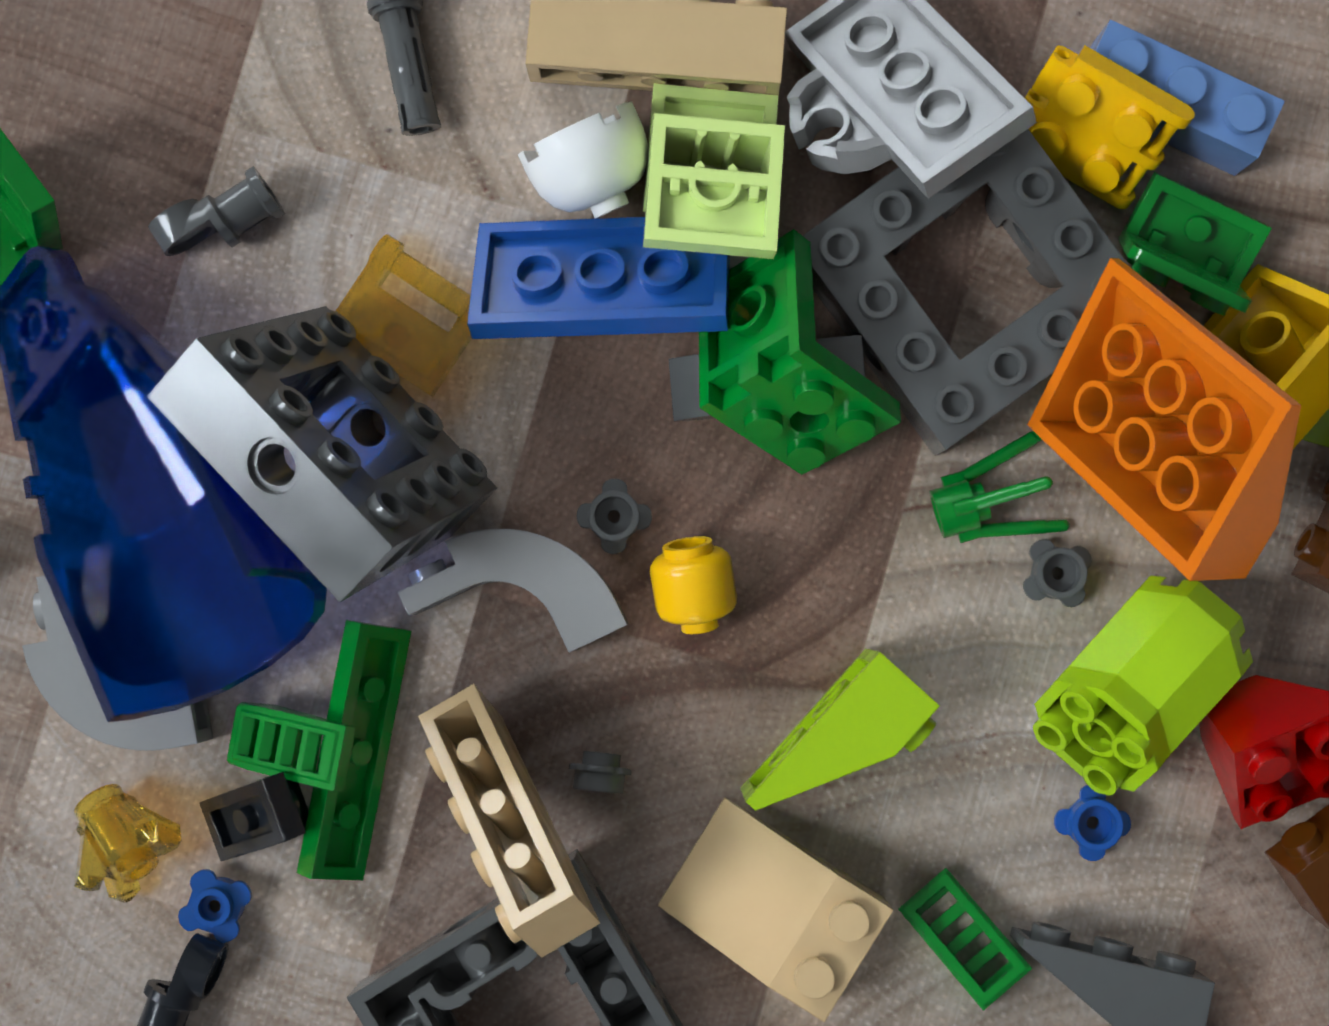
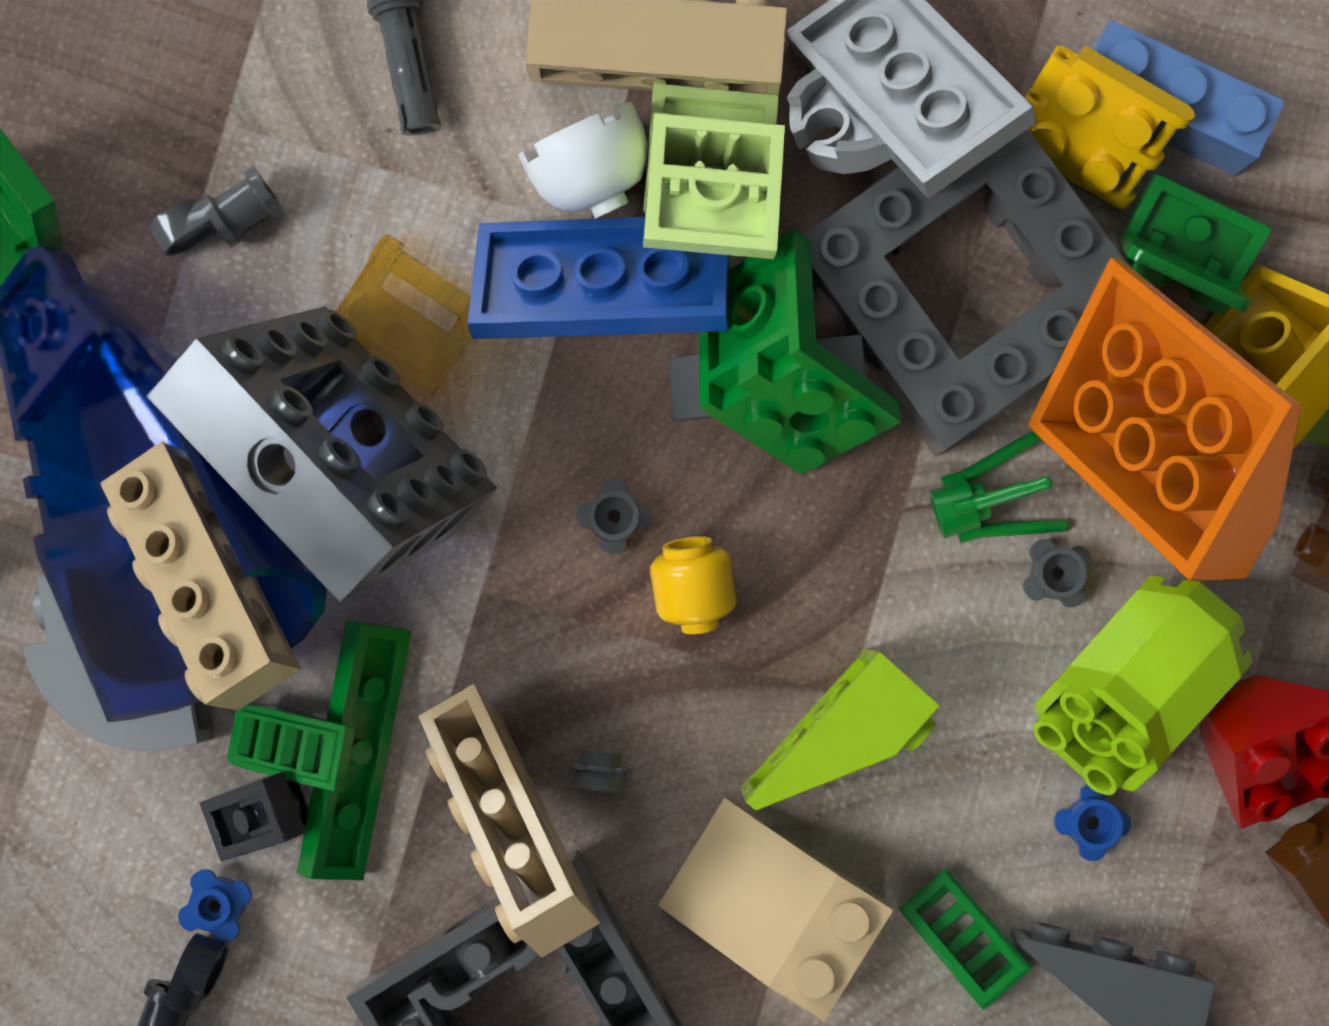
(119, 842): clear yellow rock -> none
(203, 596): none -> tan brick
(552, 572): light grey arch -> none

